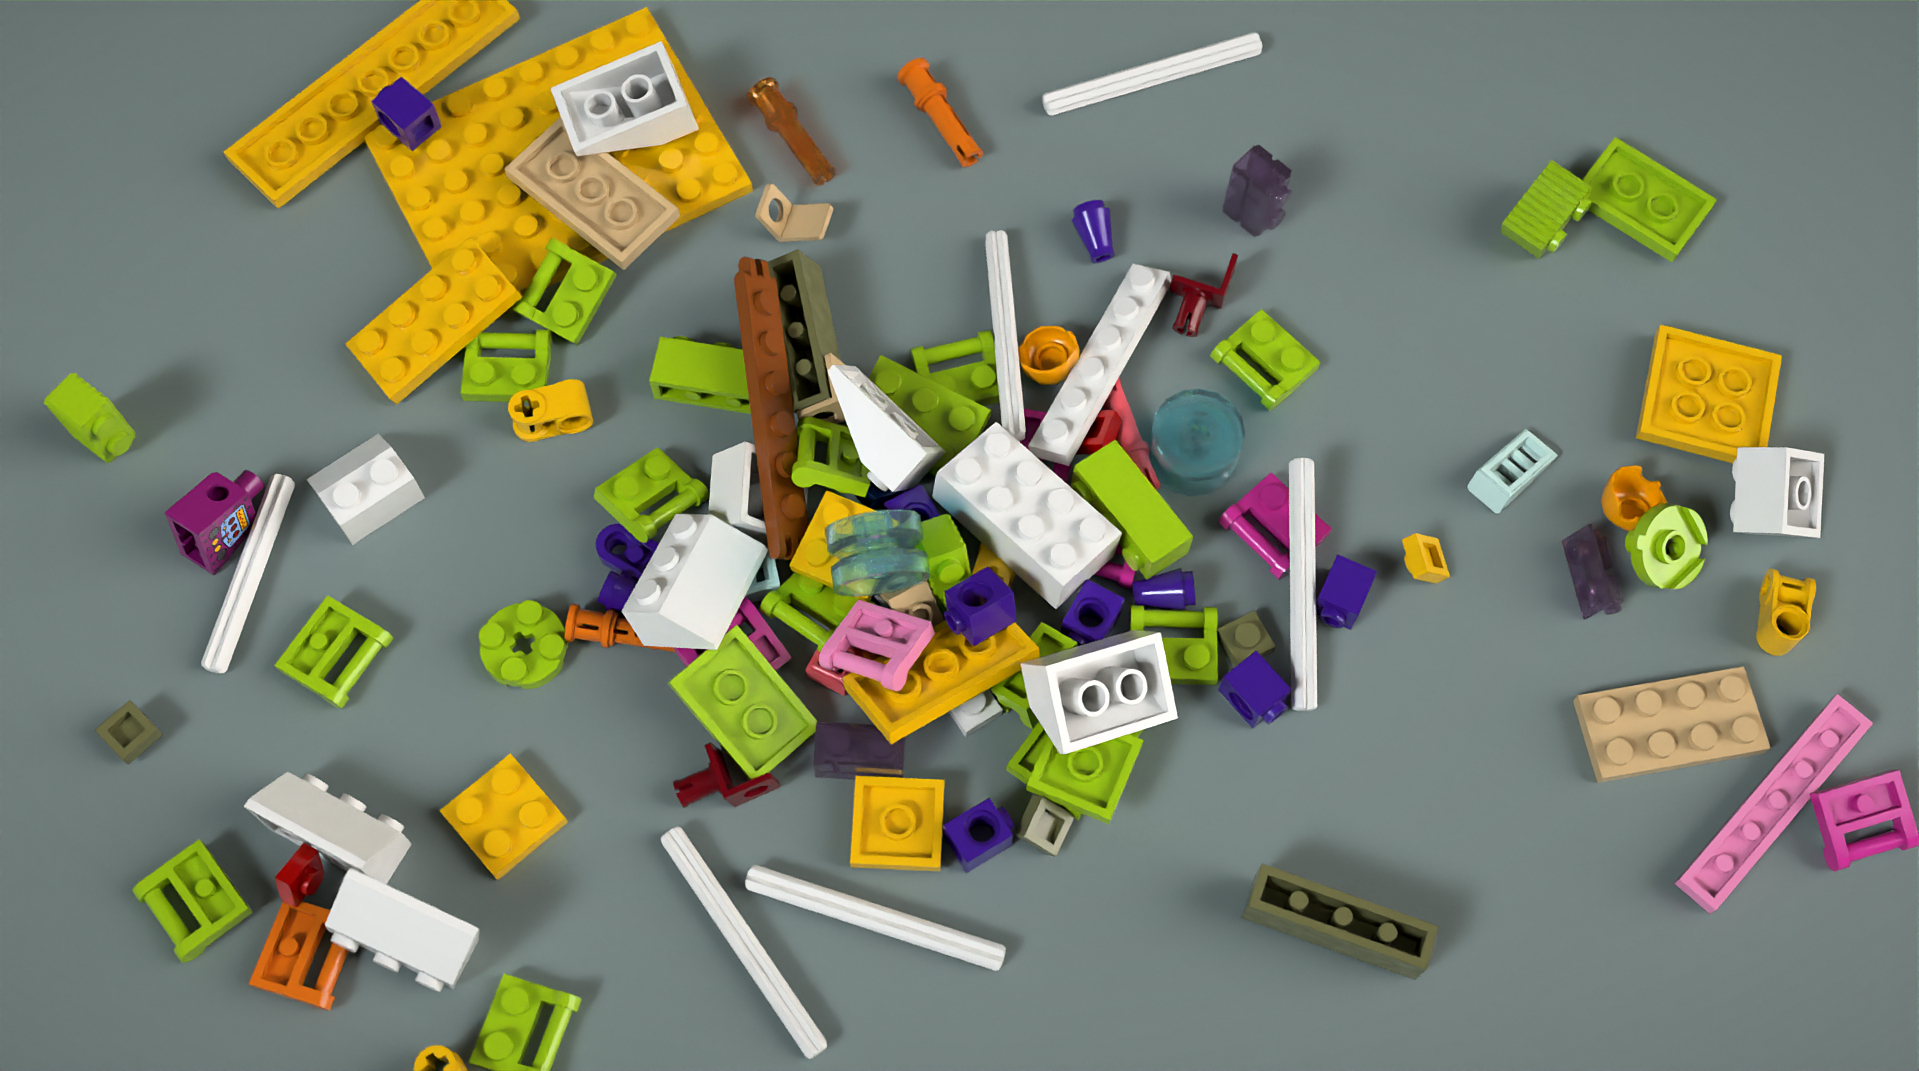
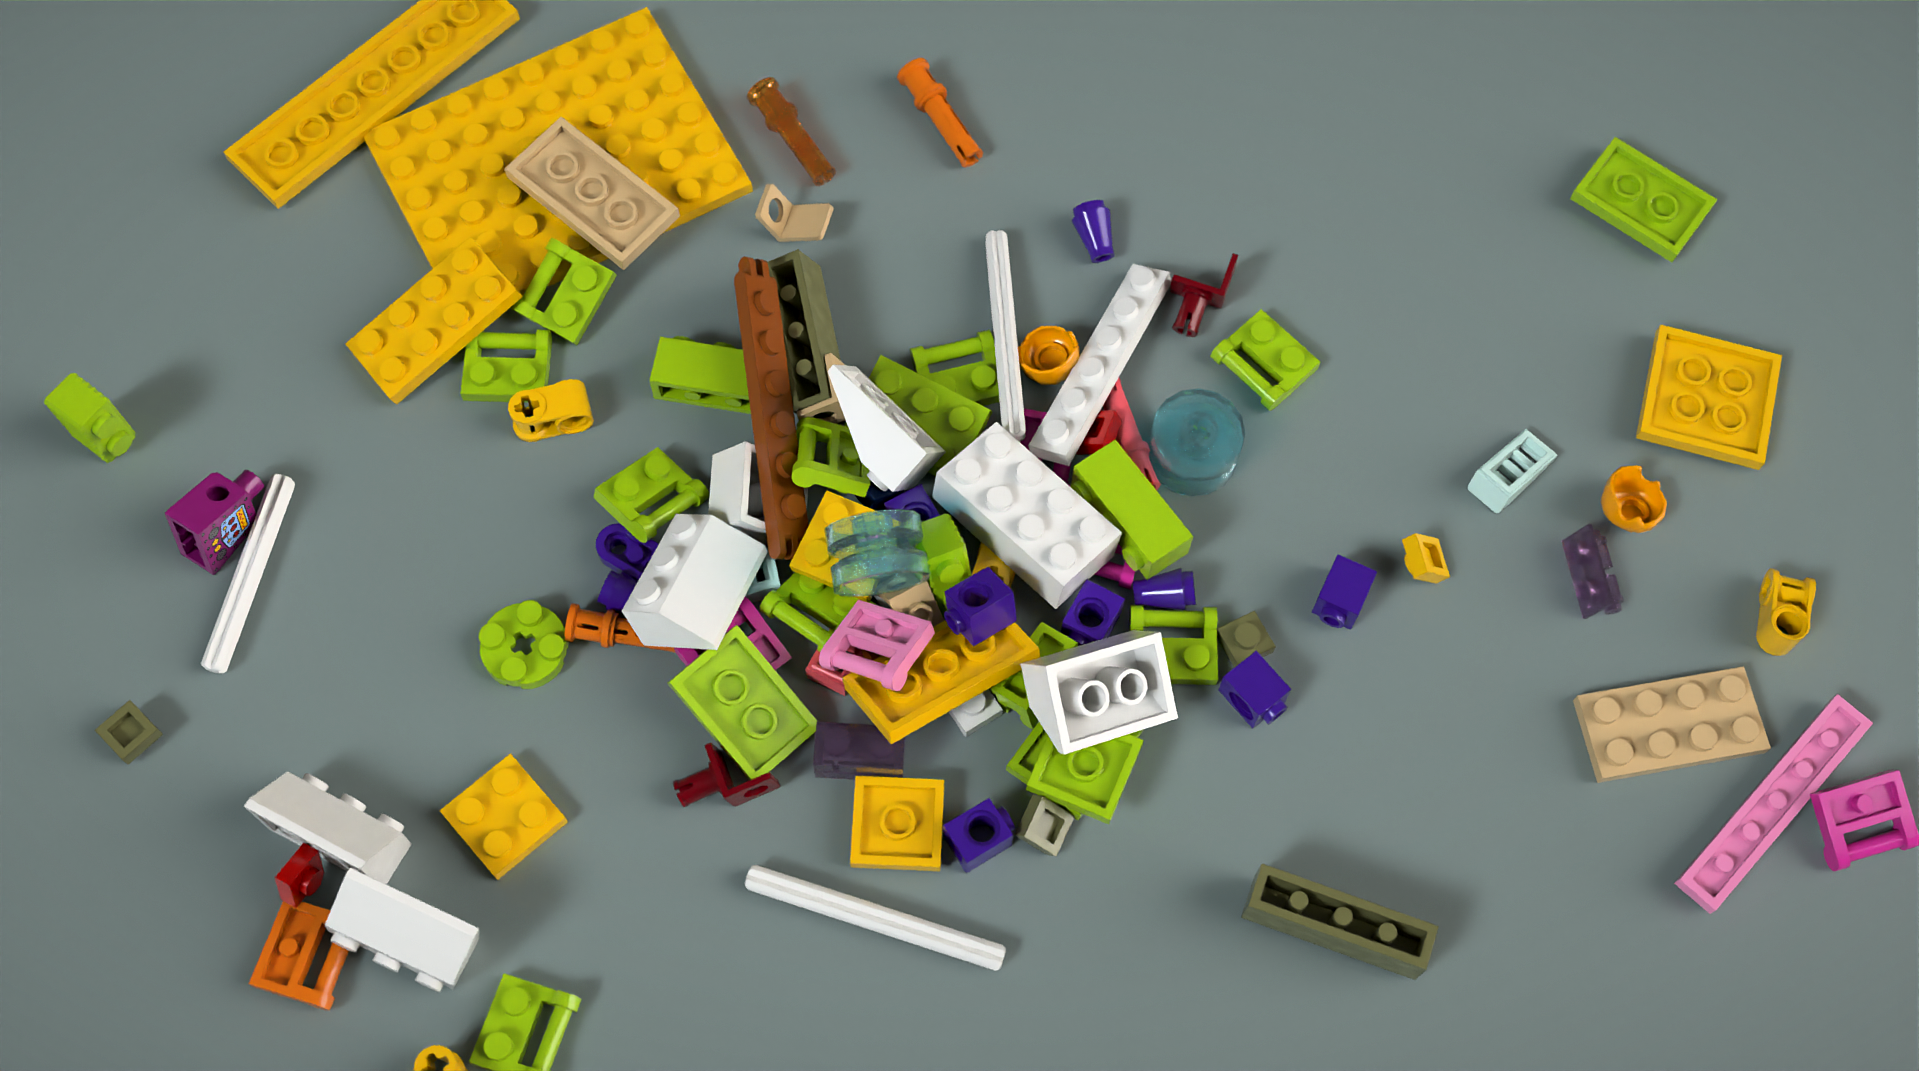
(204, 890): lime plate -> none
(324, 642): lime plate -> none
(366, 488): white slope -> none
(406, 113): dark purple brick -> none
(625, 104): white slope -> none
(744, 942): white axle -> none
(1152, 73): white axle -> none
(1257, 191): clear purple brick -> none
(1270, 507): dark pink plate -> none
(1302, 585): white axle -> none
(1546, 209): lime brick -> none
(1649, 541): lime plate -> none
(1777, 492): white slope -> none

